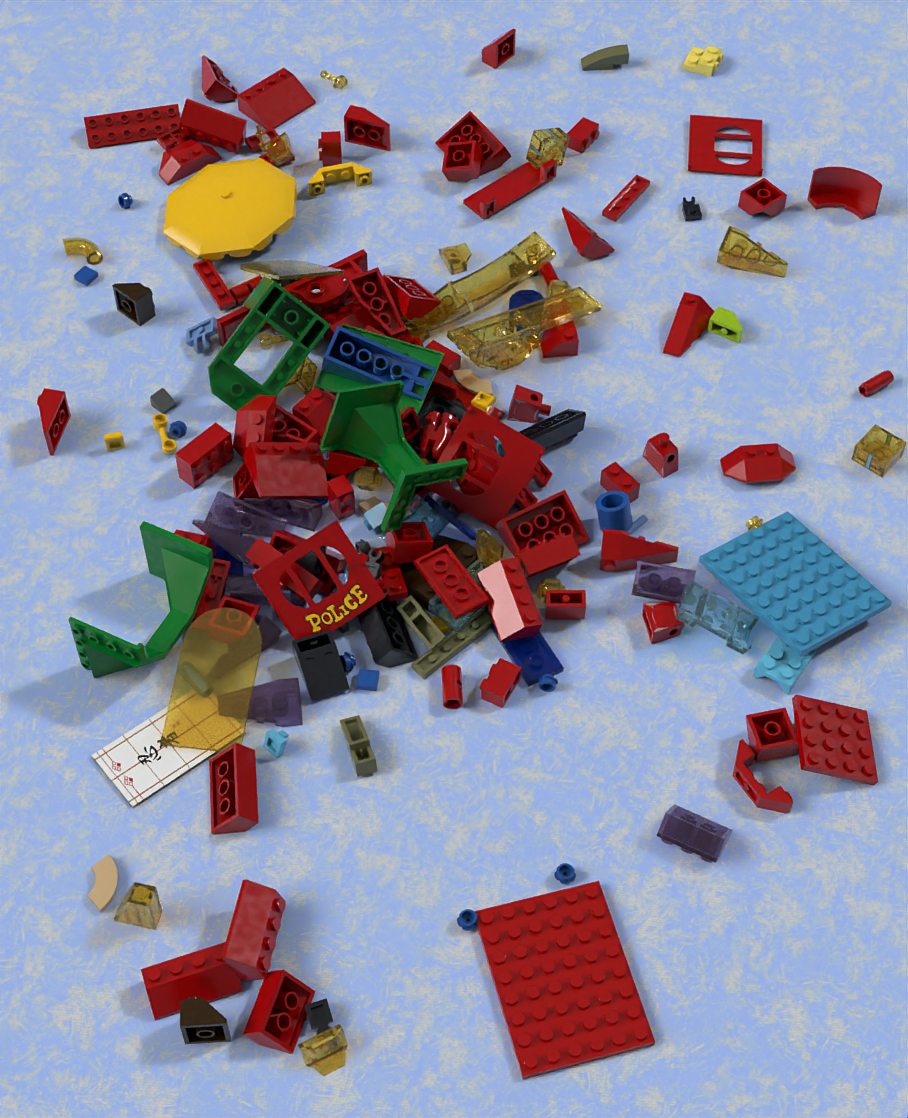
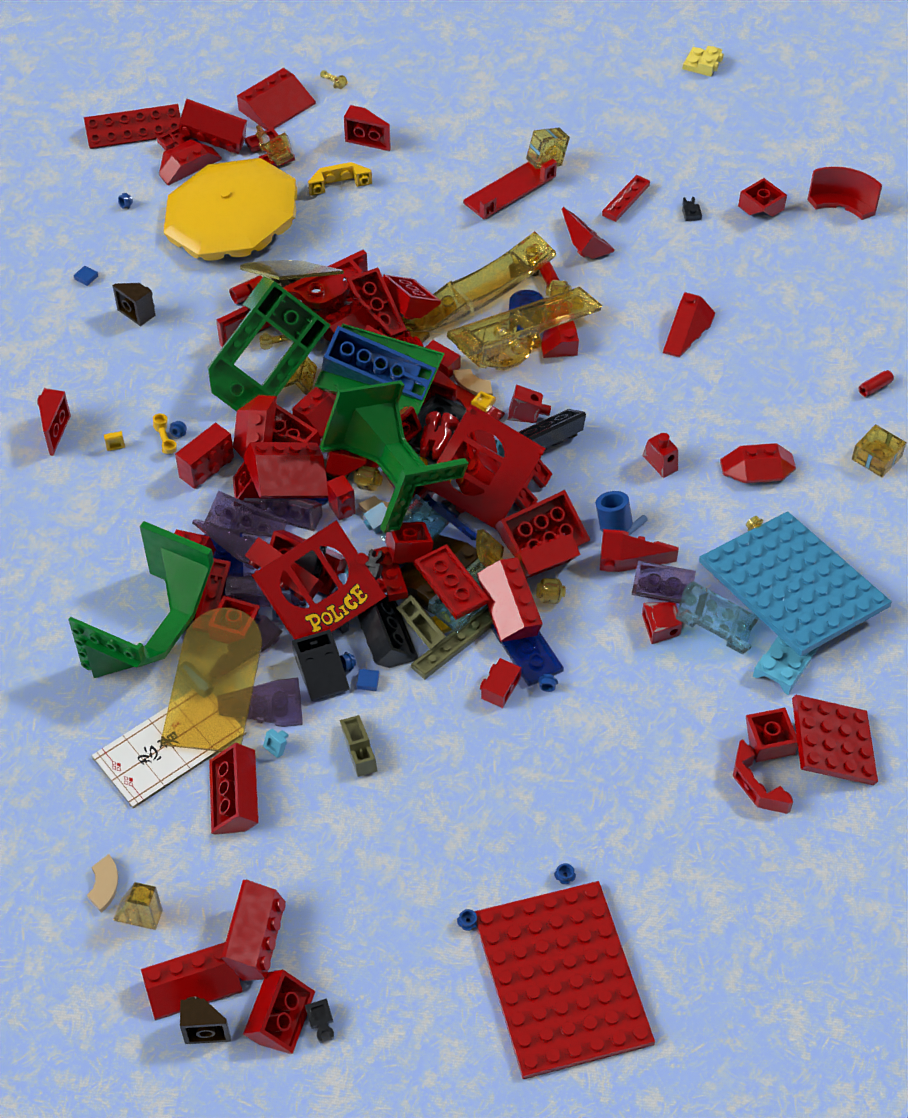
(83, 247): clear yellow cylinder -> none
(162, 401): dark grey slope -> none
(200, 335): medium blue hinge -> none
(214, 83): red wedge -> none
(214, 284): red plate -> none
(325, 1051): clear yellow slope -> none
(331, 148): red brick -> none
(362, 547): dark grey plate -> none
(452, 686): red pin -> none
(455, 257): clear yellow slope -> none
(462, 160): red slope -> none
(470, 129): red slope -> none
(499, 49): red slope -> none
(565, 604): red brick -> none
(583, 135): red brick -> none
(606, 58): olive slope -> none
(617, 479): red brick -> none
(694, 833): clear purple slope -> none
(701, 145): red door -> none
(725, 324): lime slope -> none
(745, 255): clear yellow wedge -> none

